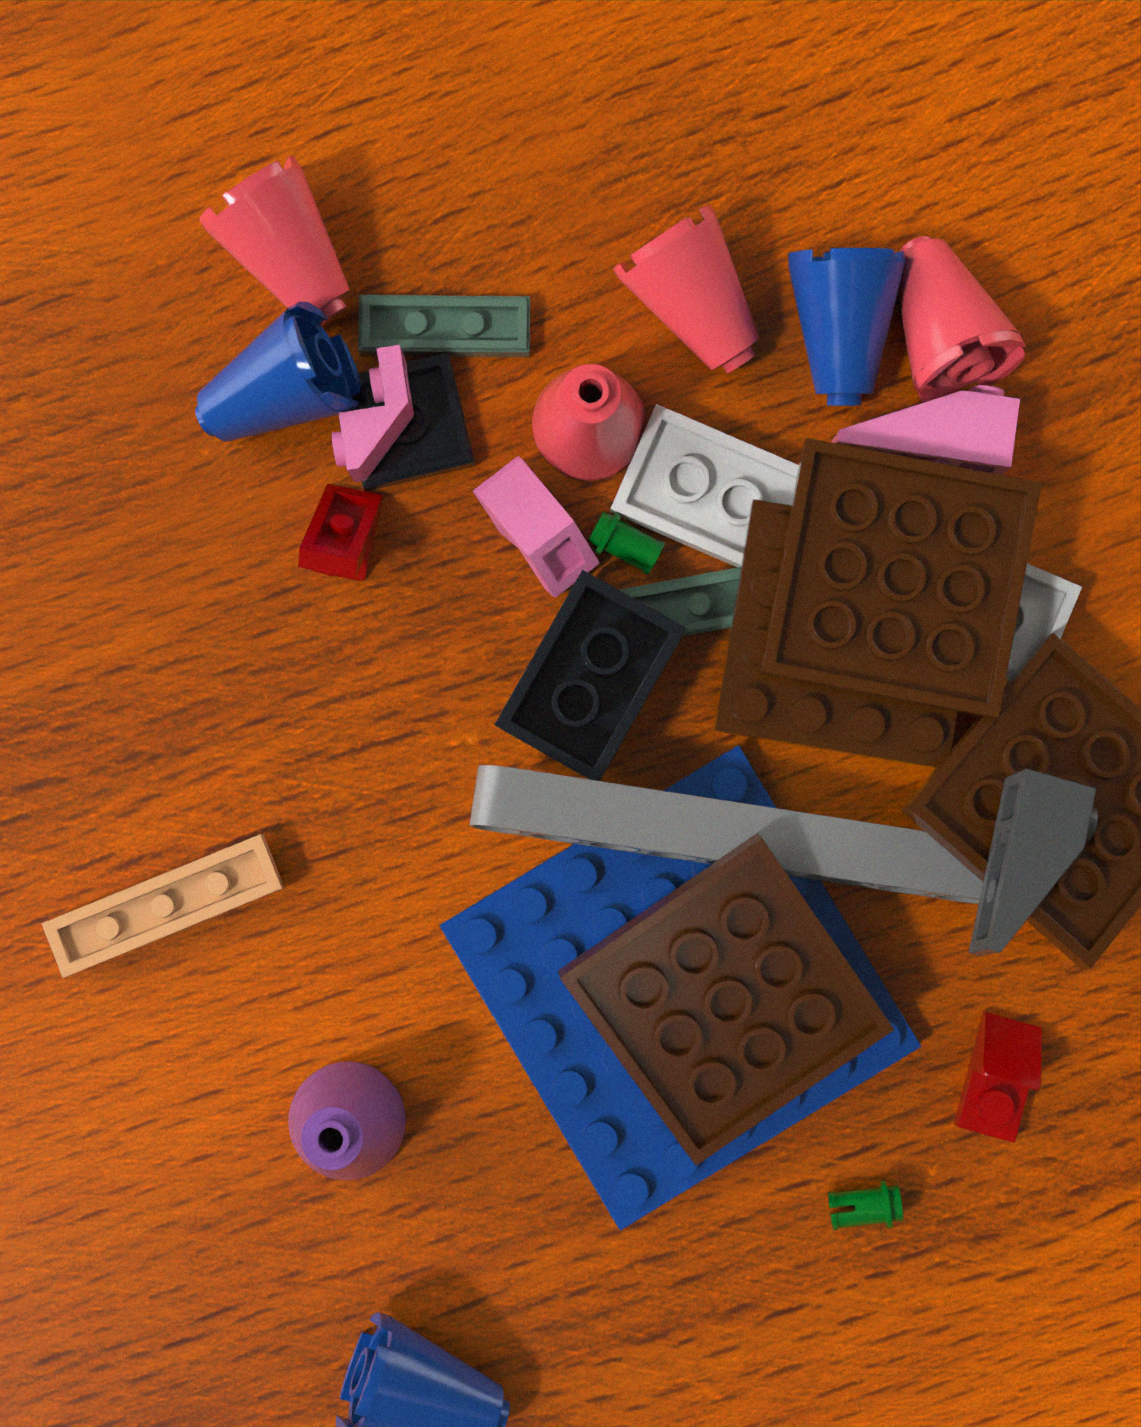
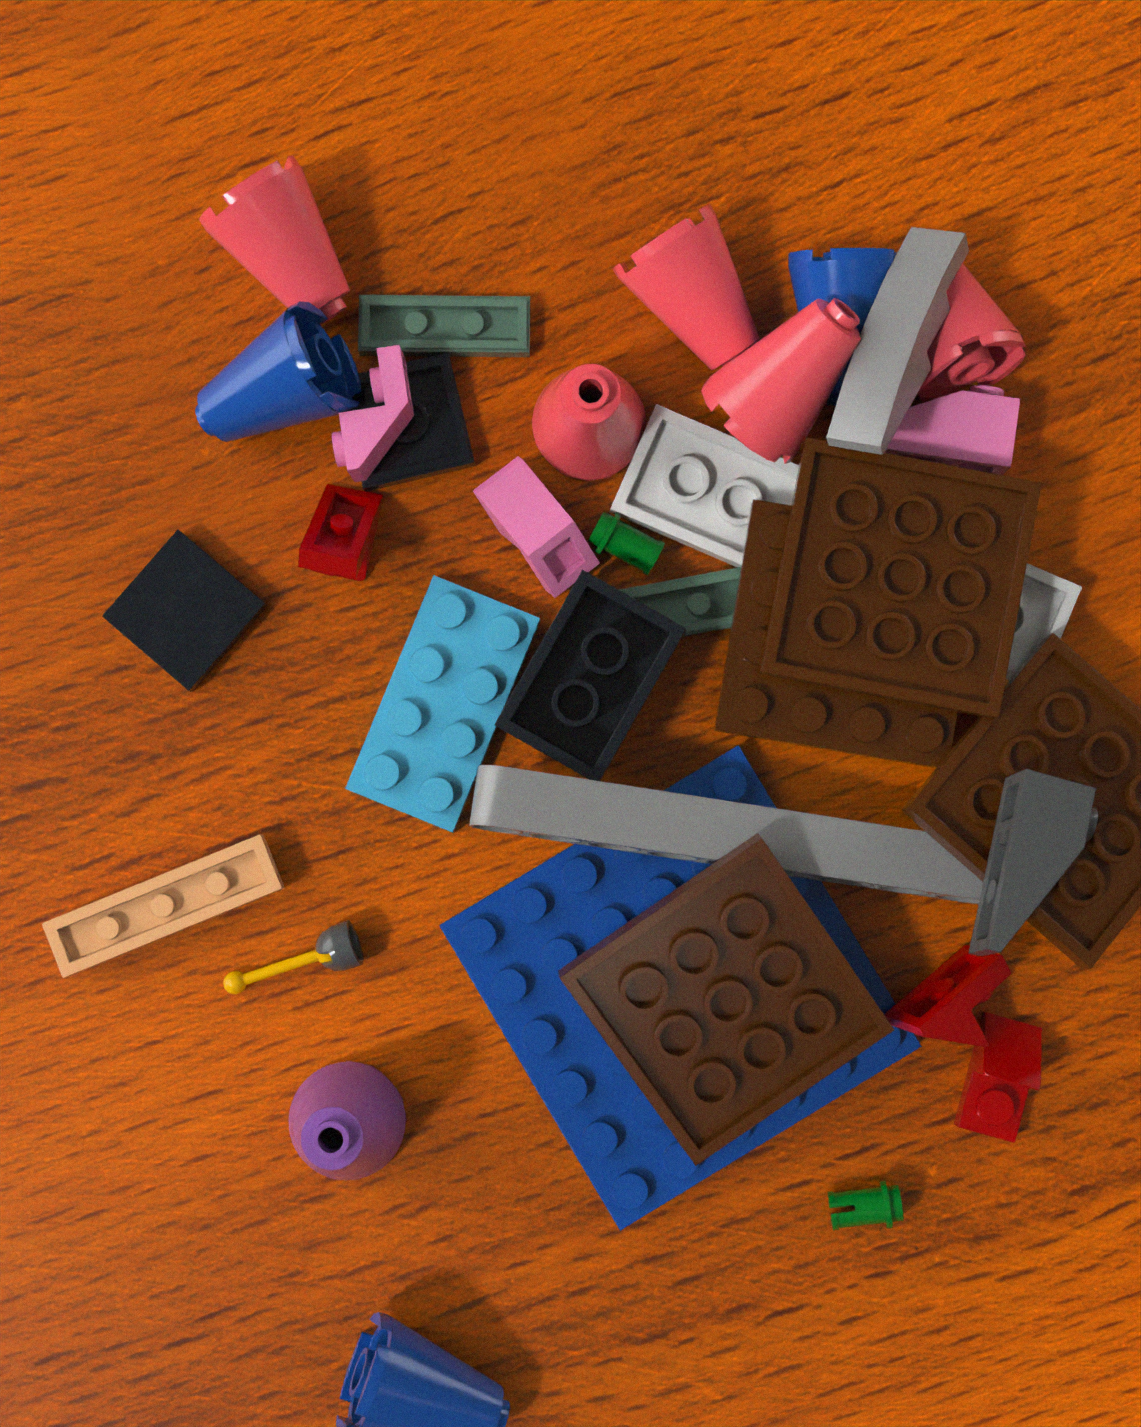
(184, 611): none -> black tile
(336, 949): none -> hinge
(443, 703): none -> medium azure plate
(785, 379): none -> coral cone
(895, 341): none -> light grey slope
(944, 1000): none -> red slope

